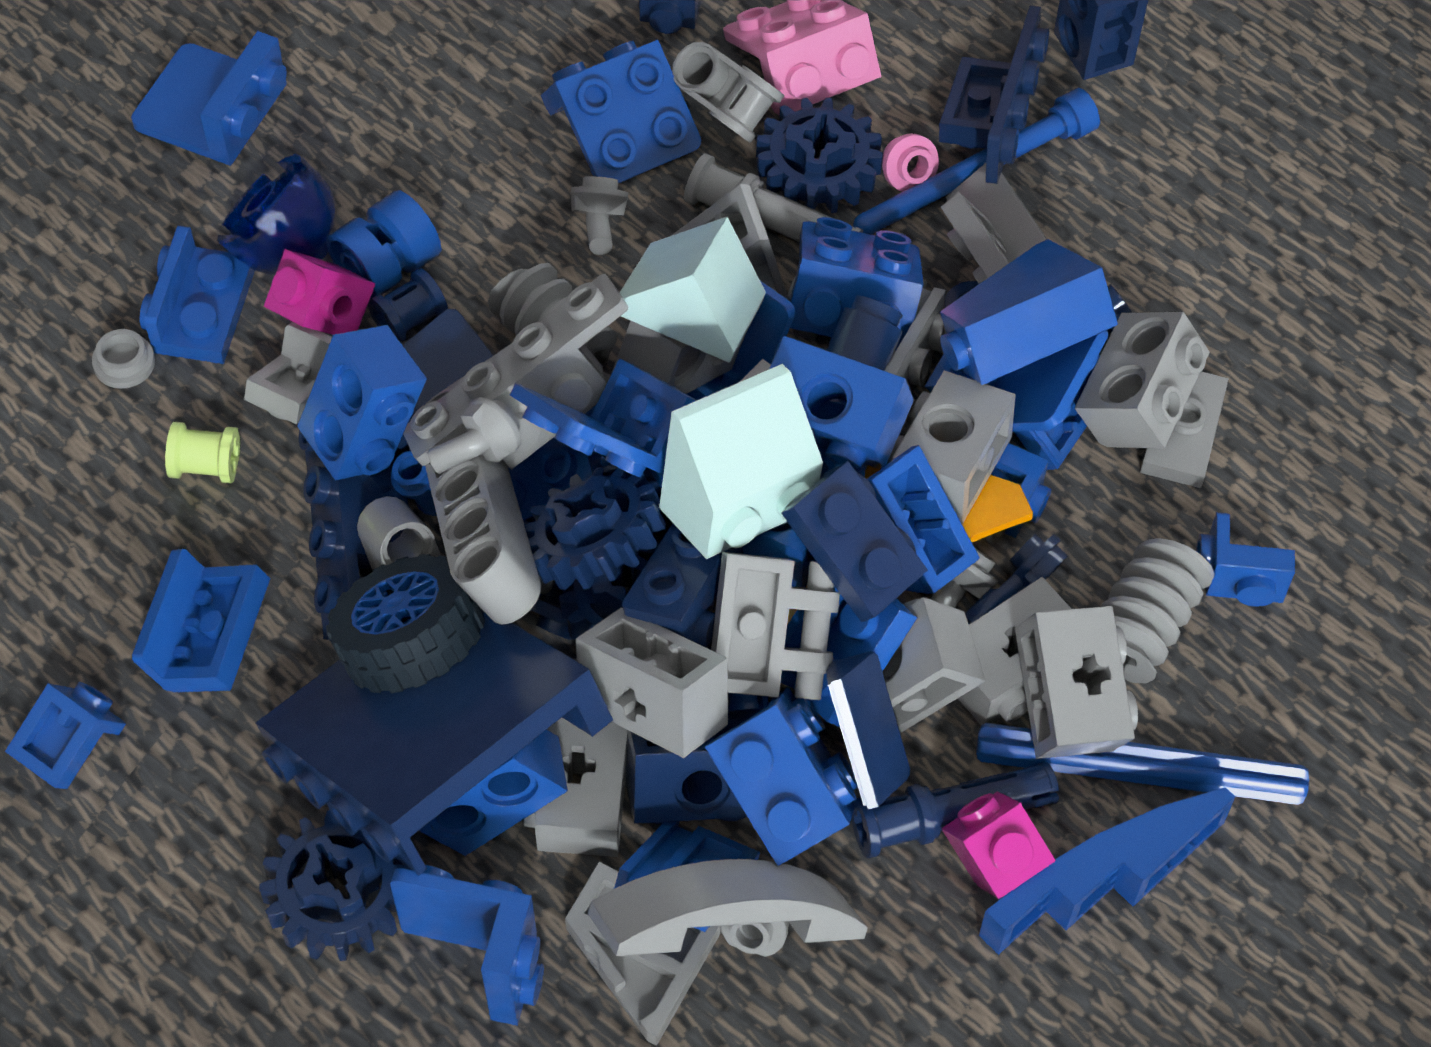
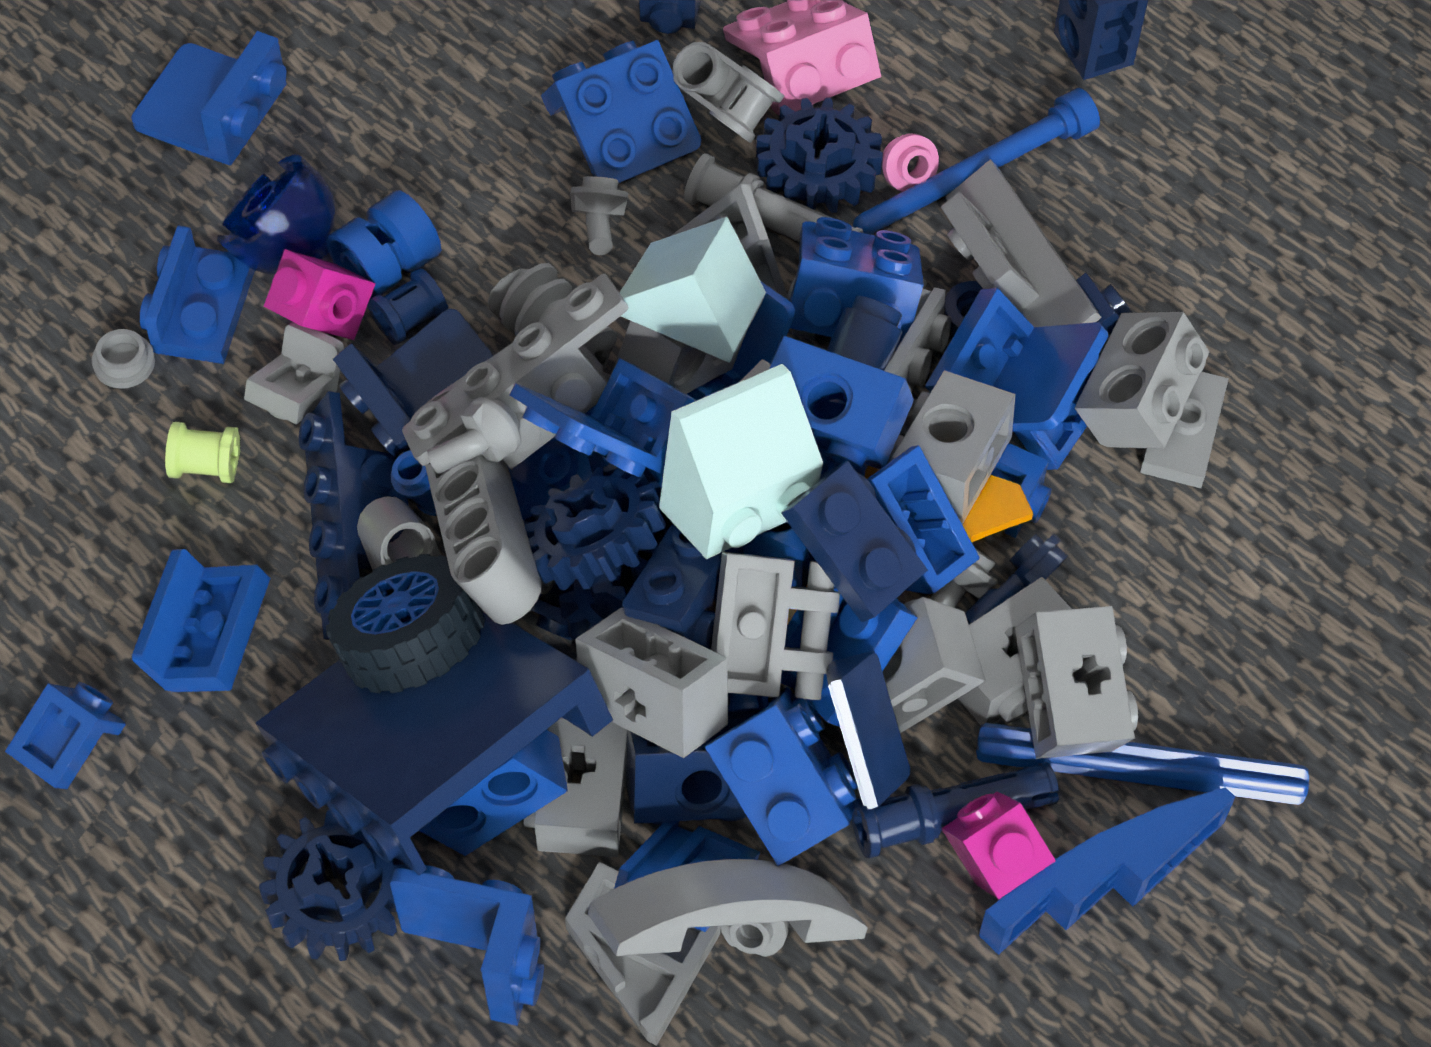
(361, 402): blue brick -> none
(992, 98): dark blue bracket -> none
(1026, 313): slope -> none
(1155, 601): light grey piece -> none
(1244, 571): blue bracket -> none

